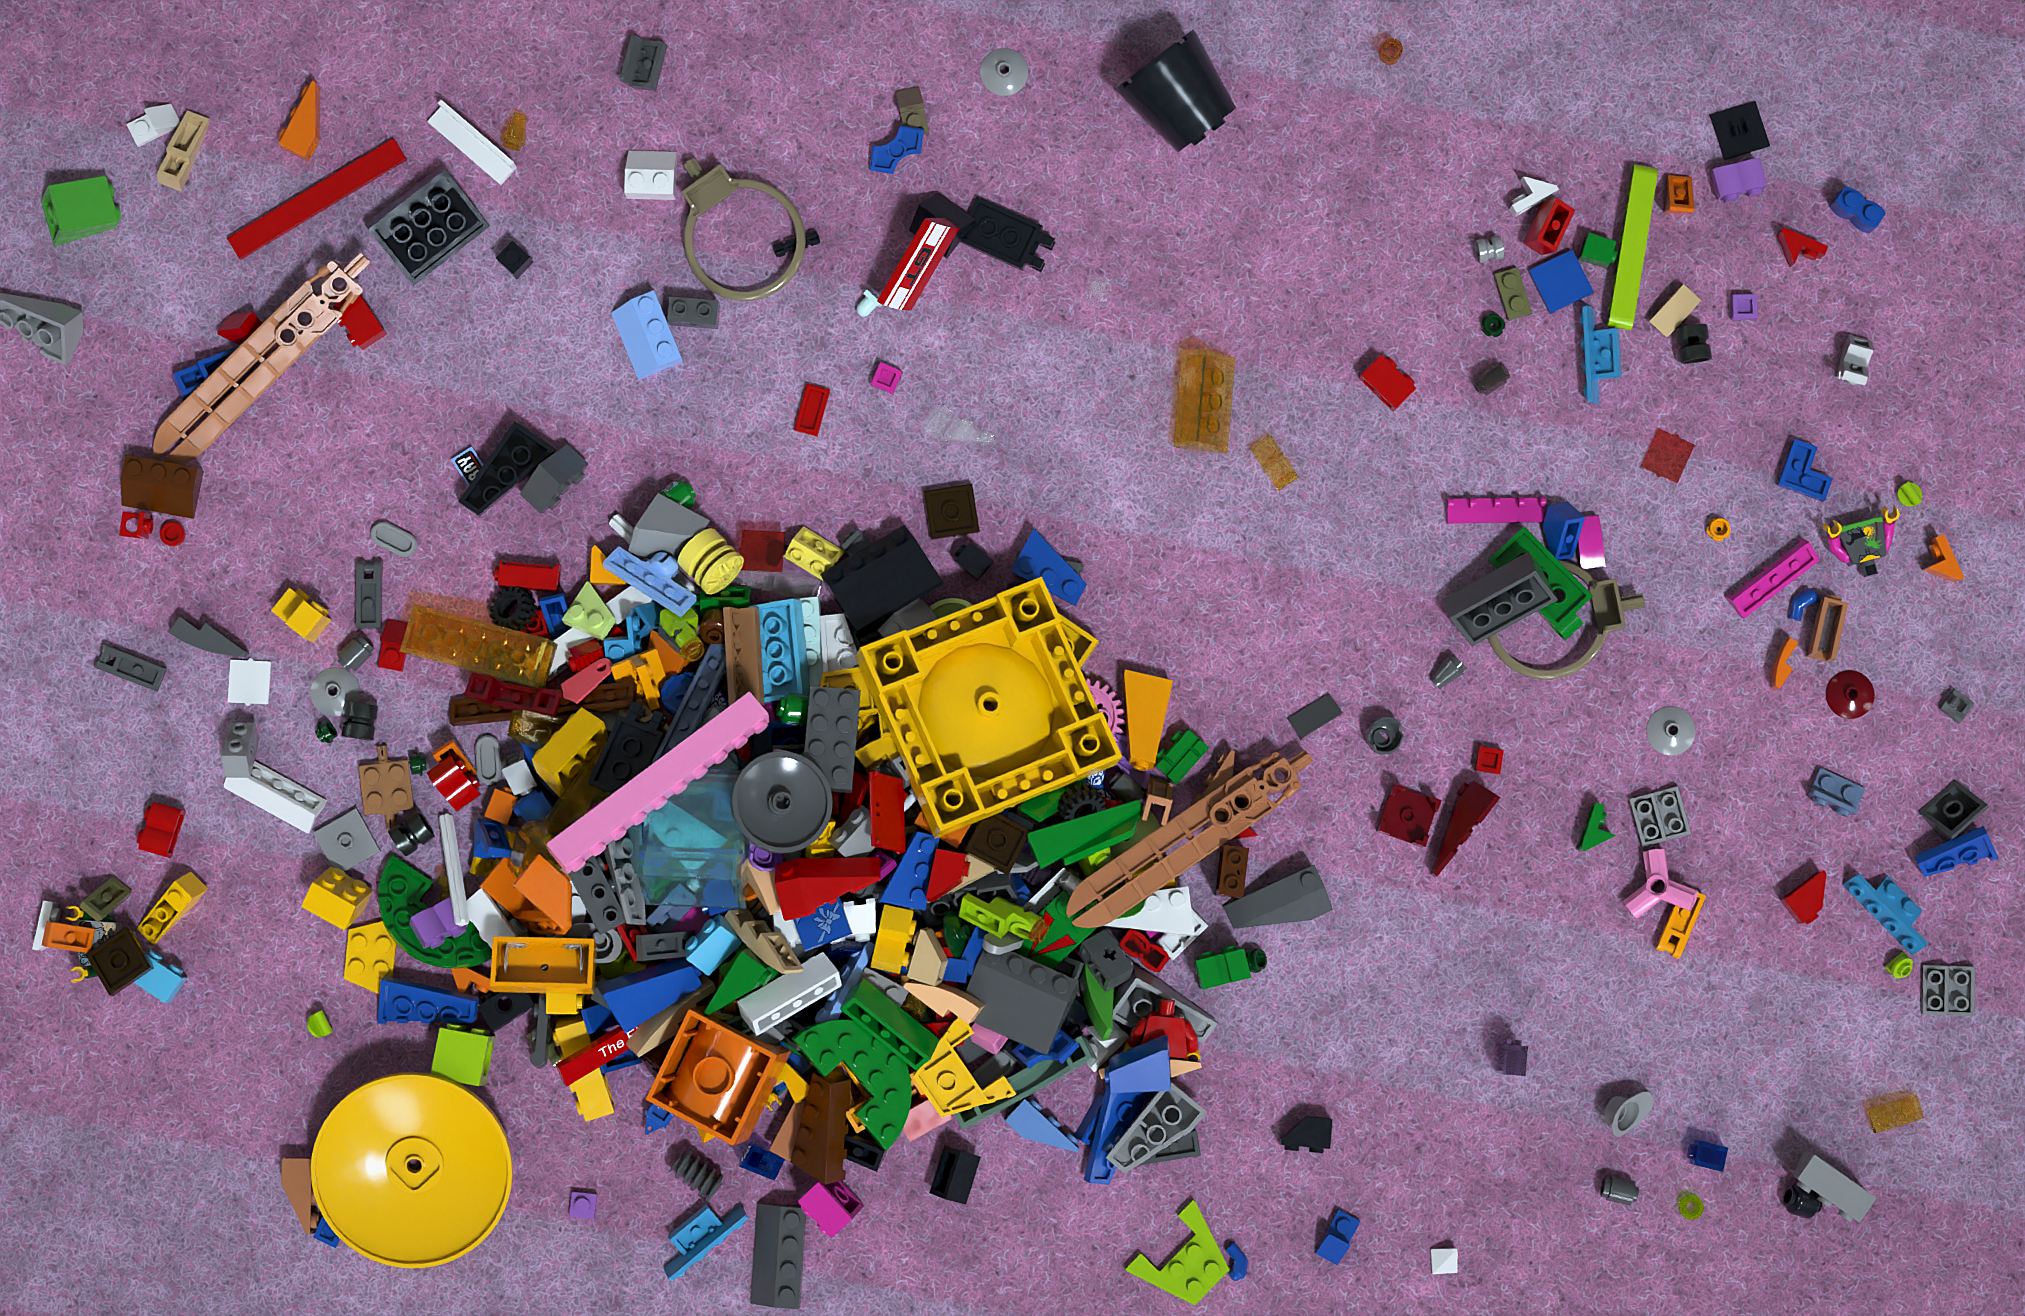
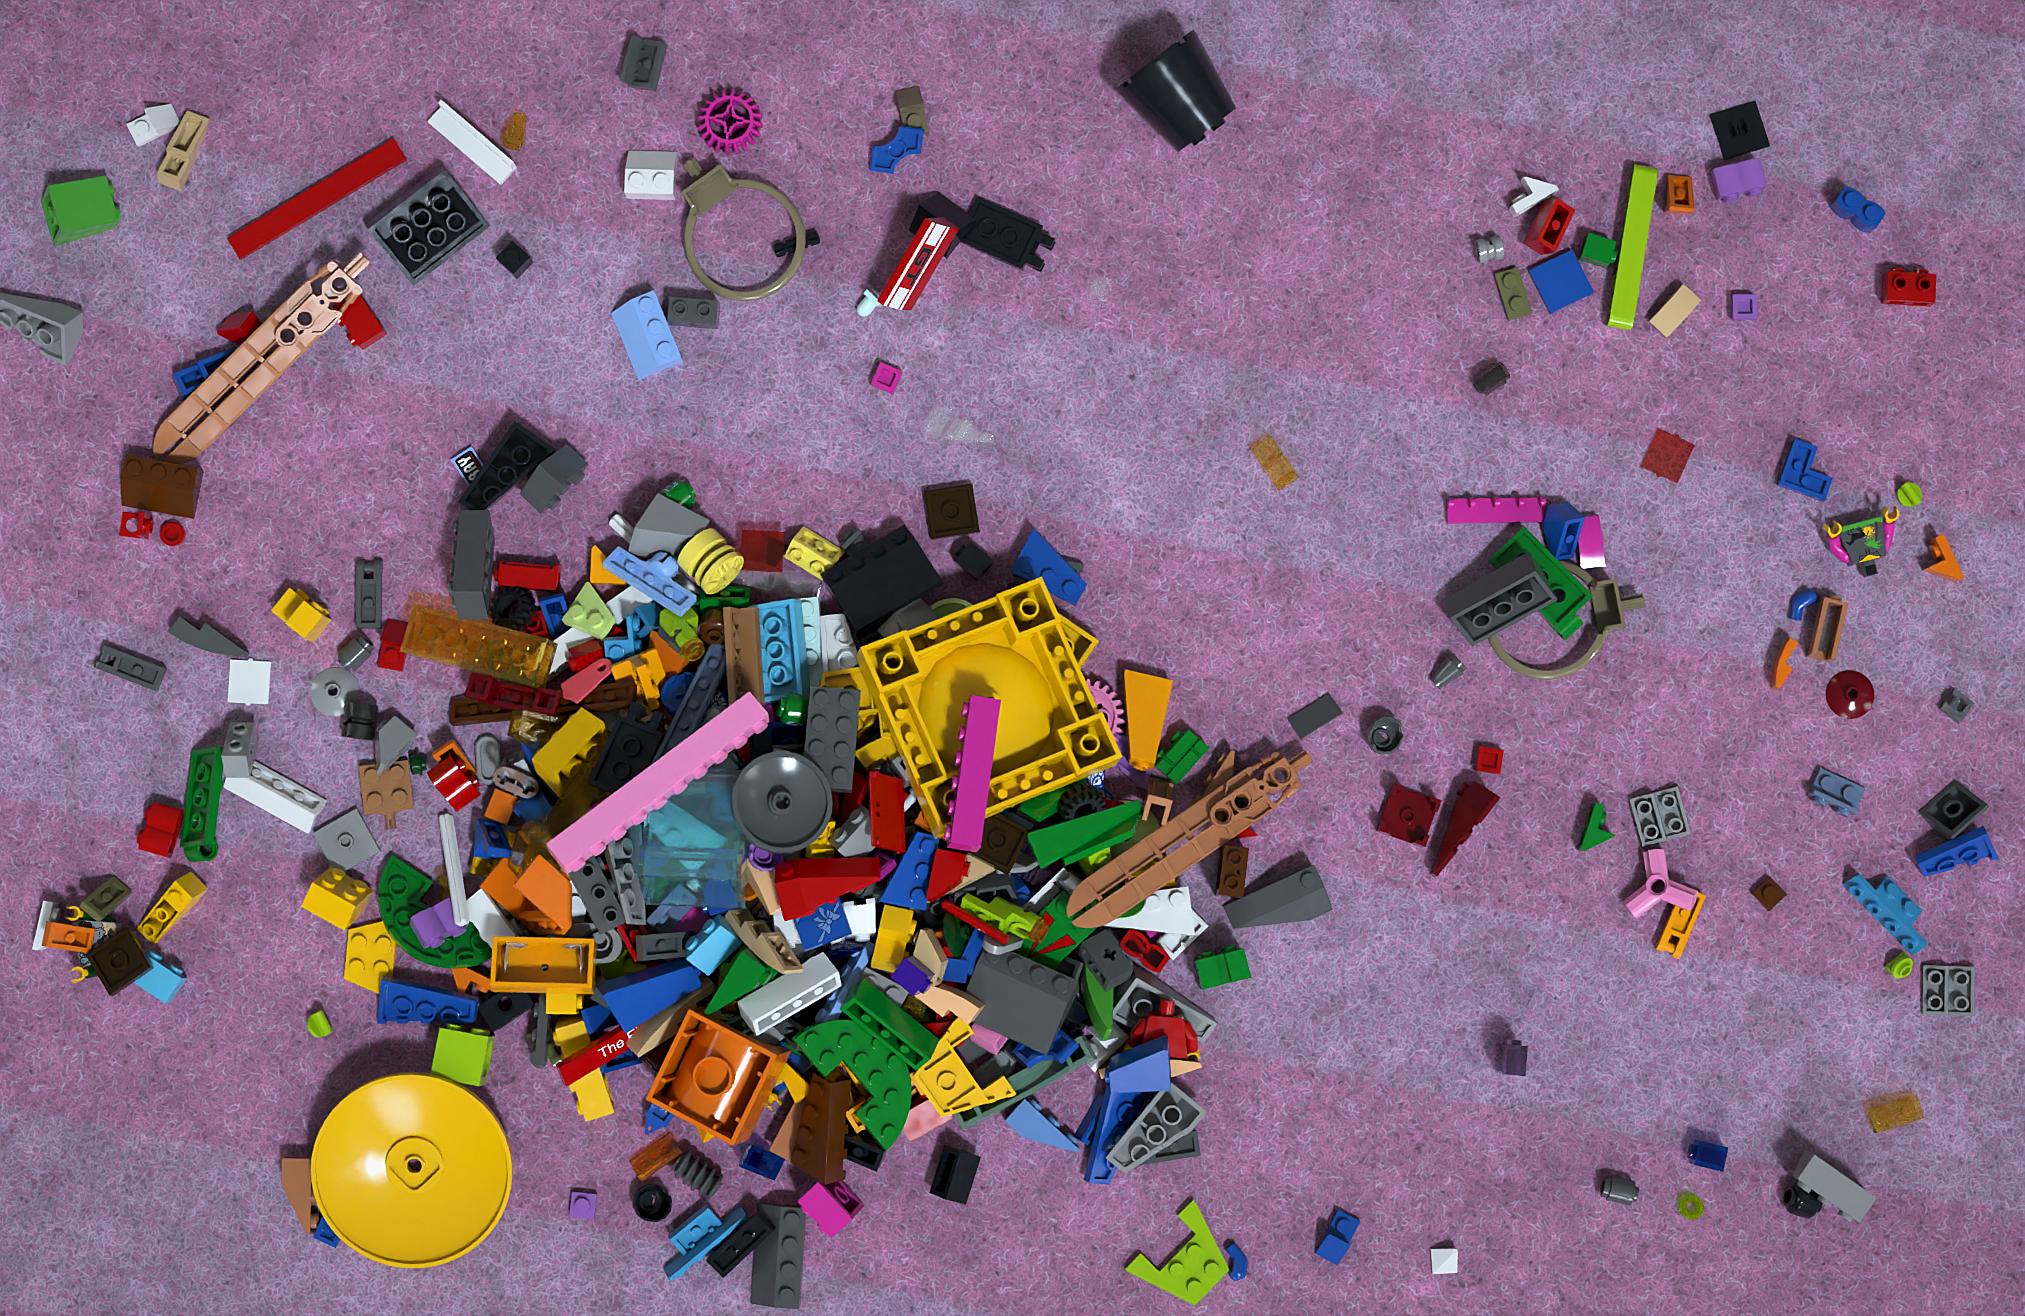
(202, 804): none -> green hinge
(304, 128): orange slope -> none
(326, 732): dark green plate -> none
(391, 743): none -> light grey slope
(394, 539): light grey tile -> none
(410, 834): pearl dark grey wheel -> none
(472, 565): none -> dark grey brick
(513, 786): none -> beam
(643, 1202): none -> black hair
(655, 1156): none -> clear orange plate
(719, 120): none -> dark pink gear
(740, 1244): none -> black plate
(812, 410): red tile -> none
(913, 976): none -> dark purple brick
(973, 773): none -> dark pink brick
(975, 922): none -> red bar
(1001, 83): light grey dish -> none
(1126, 788): dark grey brick -> none
(1204, 401): clear yellow slope -> none
(1256, 960): dark green plate -> none
(1309, 1132): black slope -> none
(1386, 57): clear orange bush -> none
(1388, 382): red brick -> none
(1499, 325): dark green plate -> none
(1601, 354): dark azure bracket -> none
(1626, 1112): light grey piece -> none
(1659, 734): light grey dish -> none
(1693, 352): pearl dark grey wheel -> none
(1724, 526): light orange plate -> none
(1769, 893): none -> reddish brown plate
(1773, 578): dark pink hinge -> none
(1794, 242): red slope -> none
(1806, 898): red slope -> none
(1855, 360): light grey brick -> none
(1908, 288): none -> red brick

